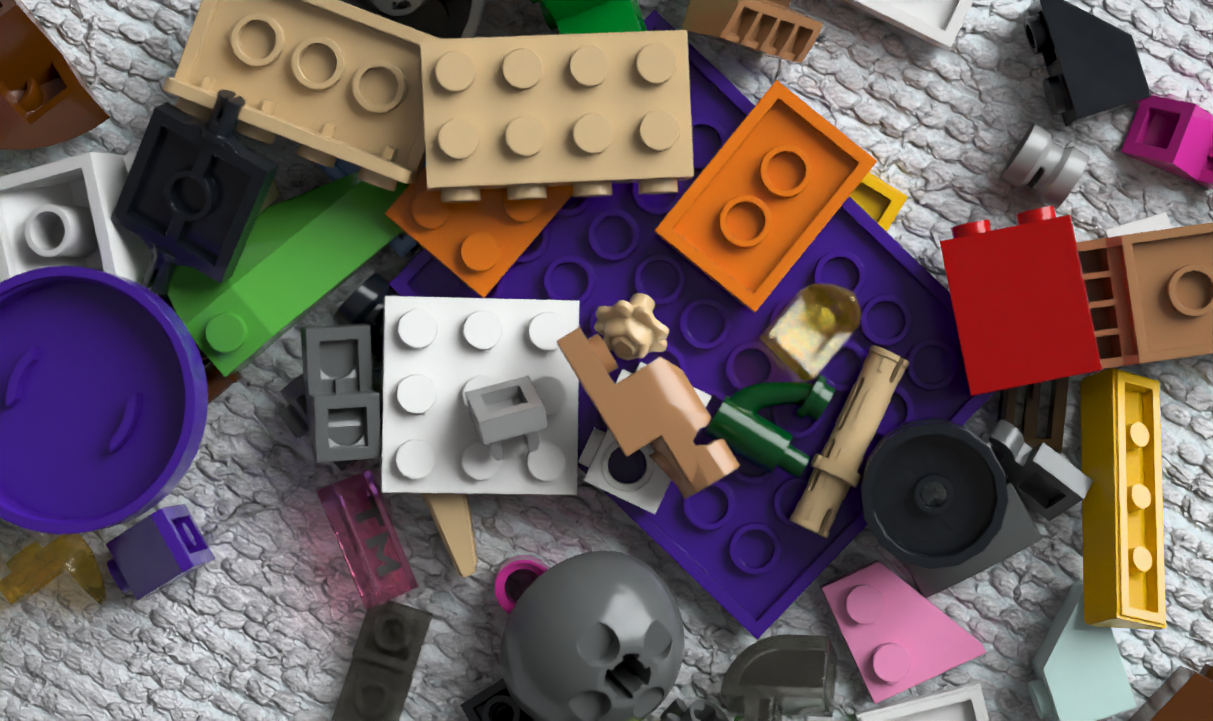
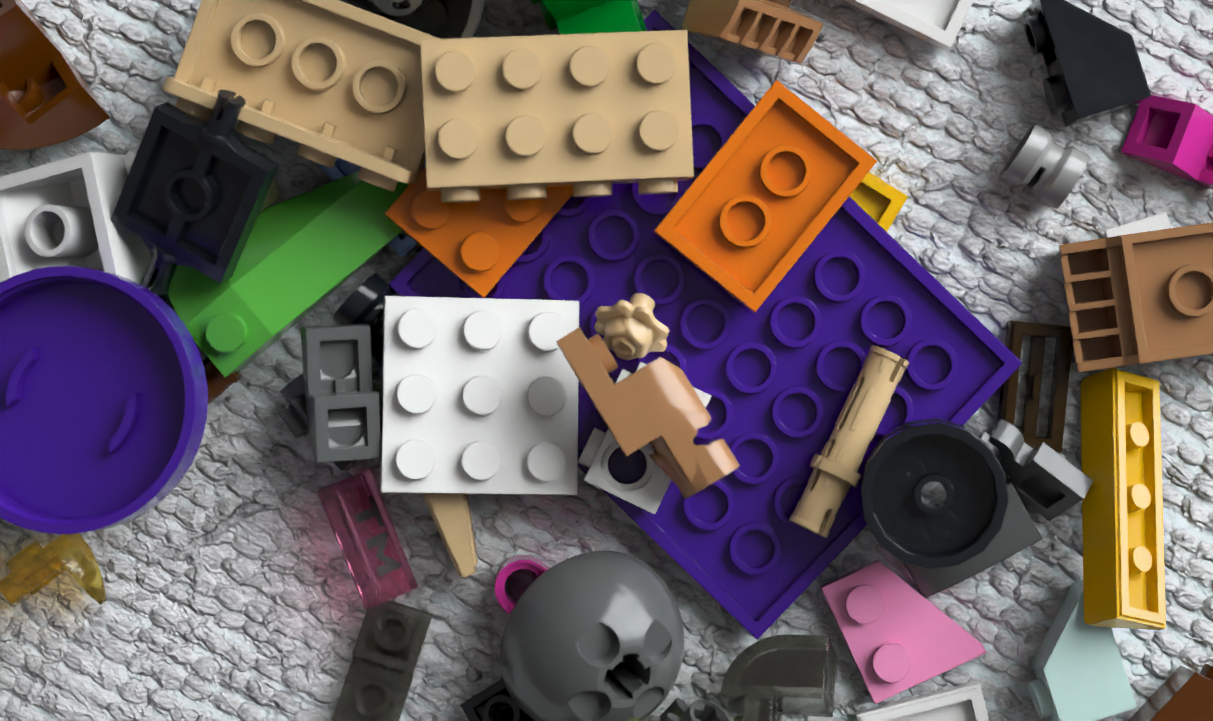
(157, 551): dark purple slope -> none
(507, 412): light grey tile -> none
(757, 437): dark green plant -> none
(813, 327): clear yellow plate -> none
(1020, 301): red brick -> none

